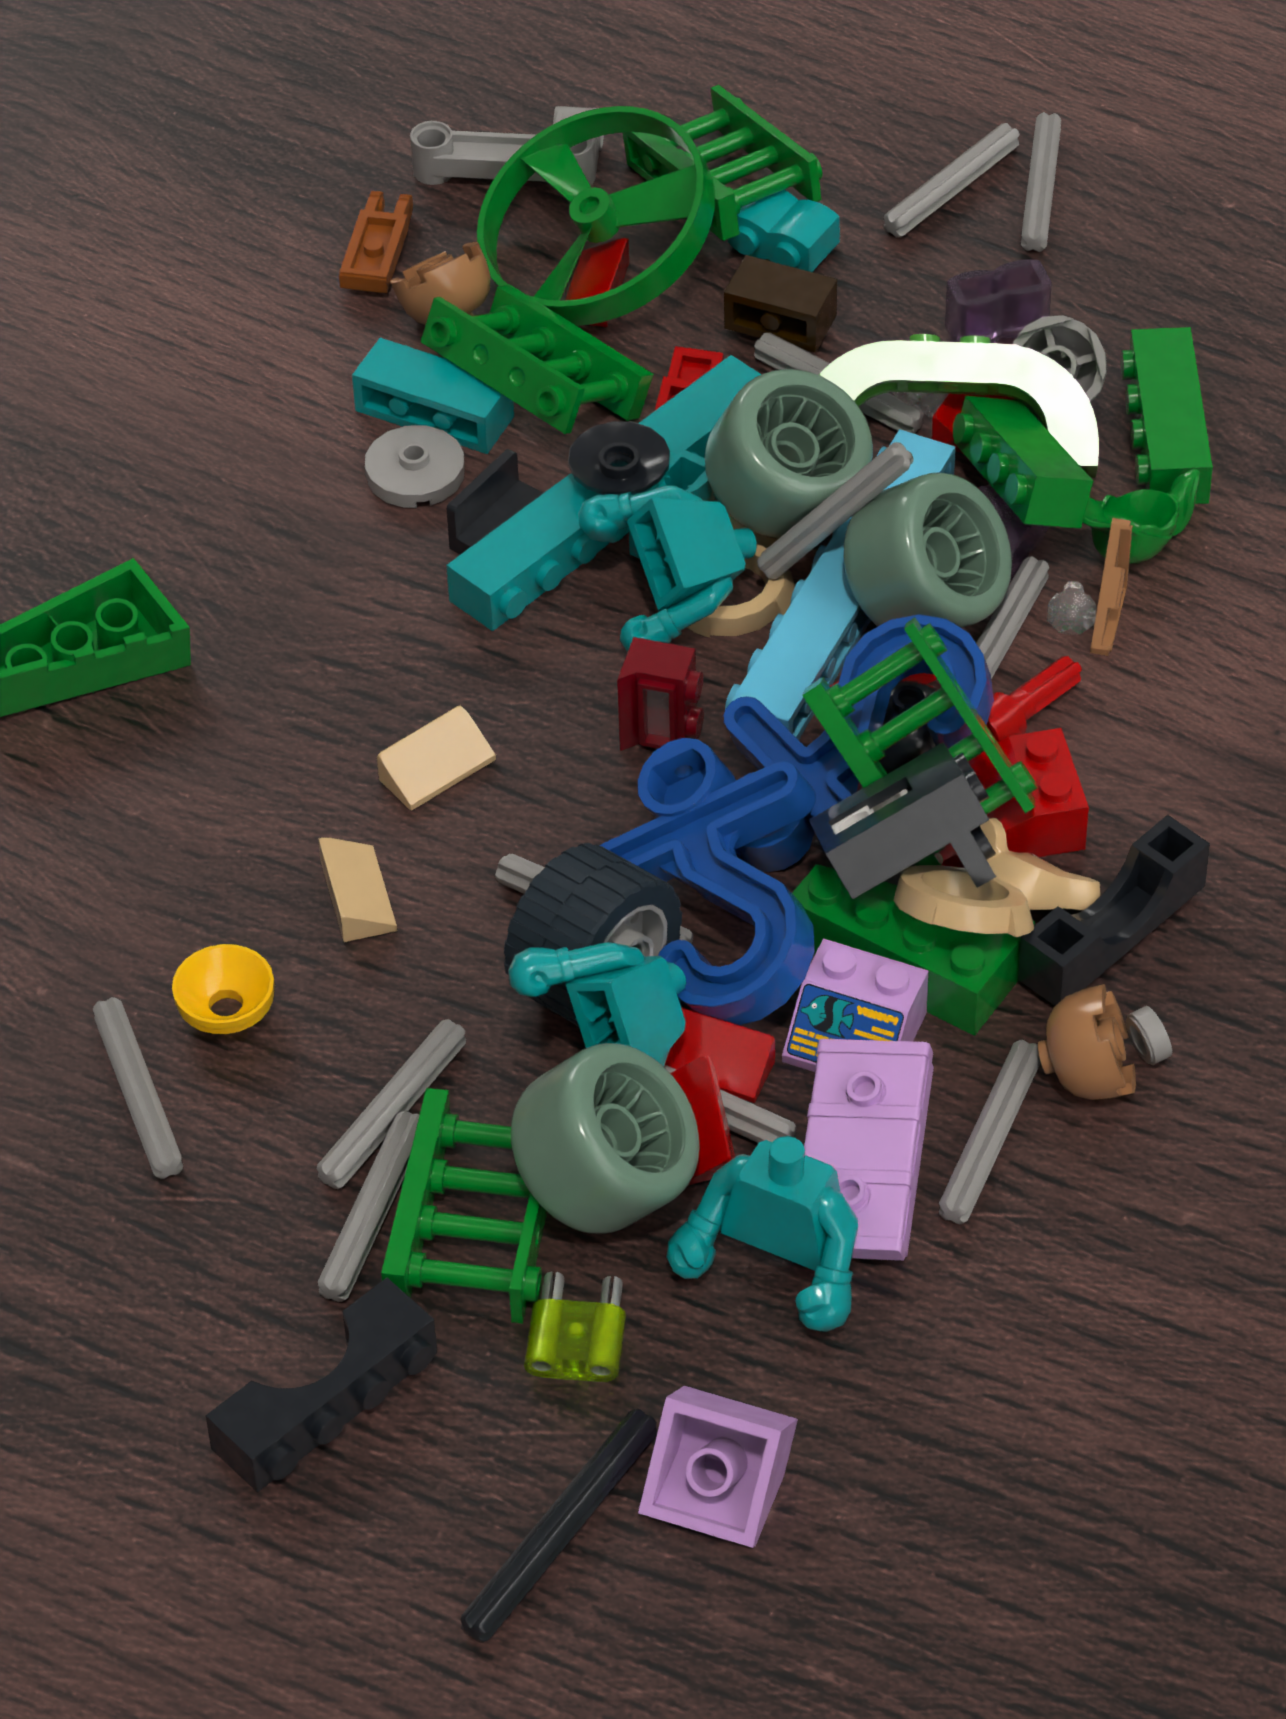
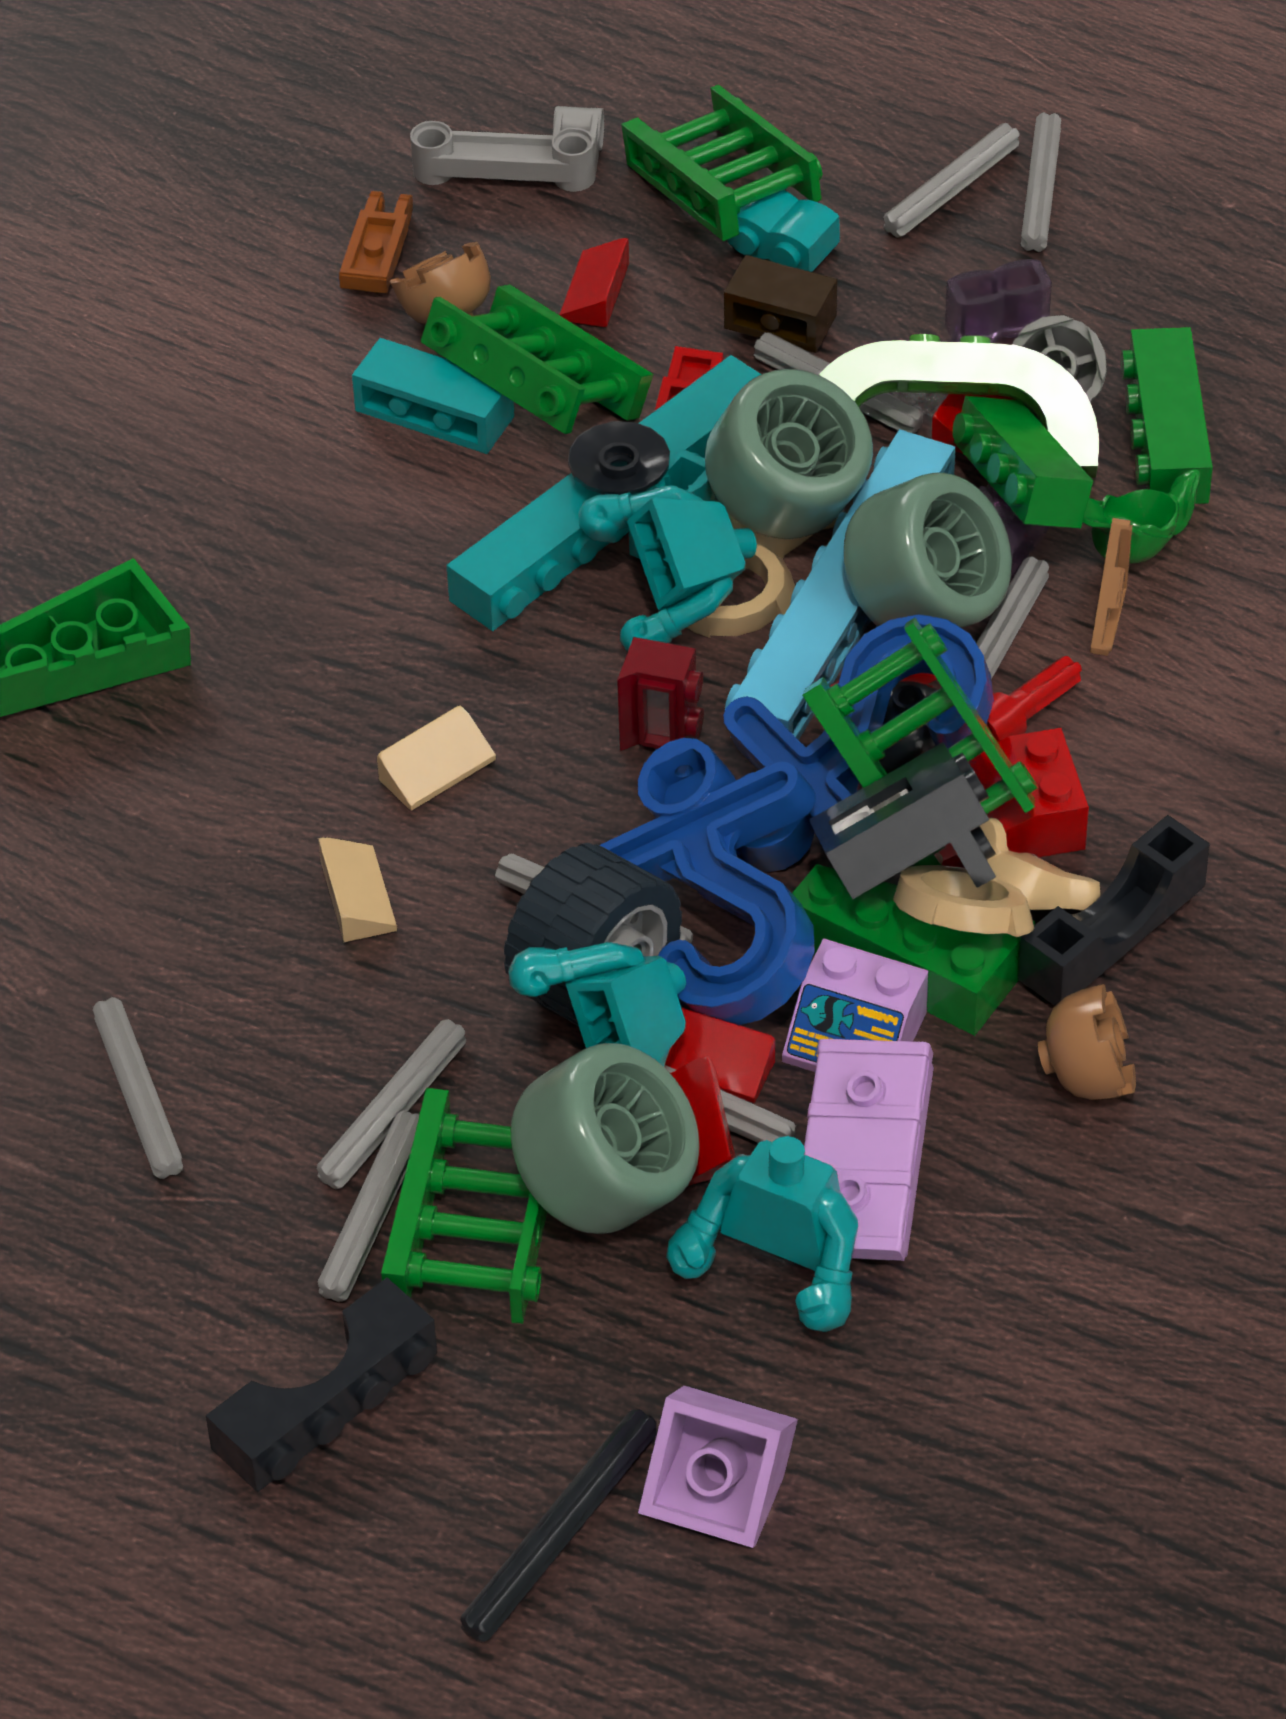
(221, 974): yellow piece -> none
(414, 466): light grey plate -> none
(487, 502): black panel -> none
(576, 1336): clear neon green piece -> none
(598, 216): green piece -> none
(835, 510): light grey axle -> none
(989, 1132): light grey axle -> none
(1071, 610): clear rock -> none
(1148, 1035): light grey tile -> none

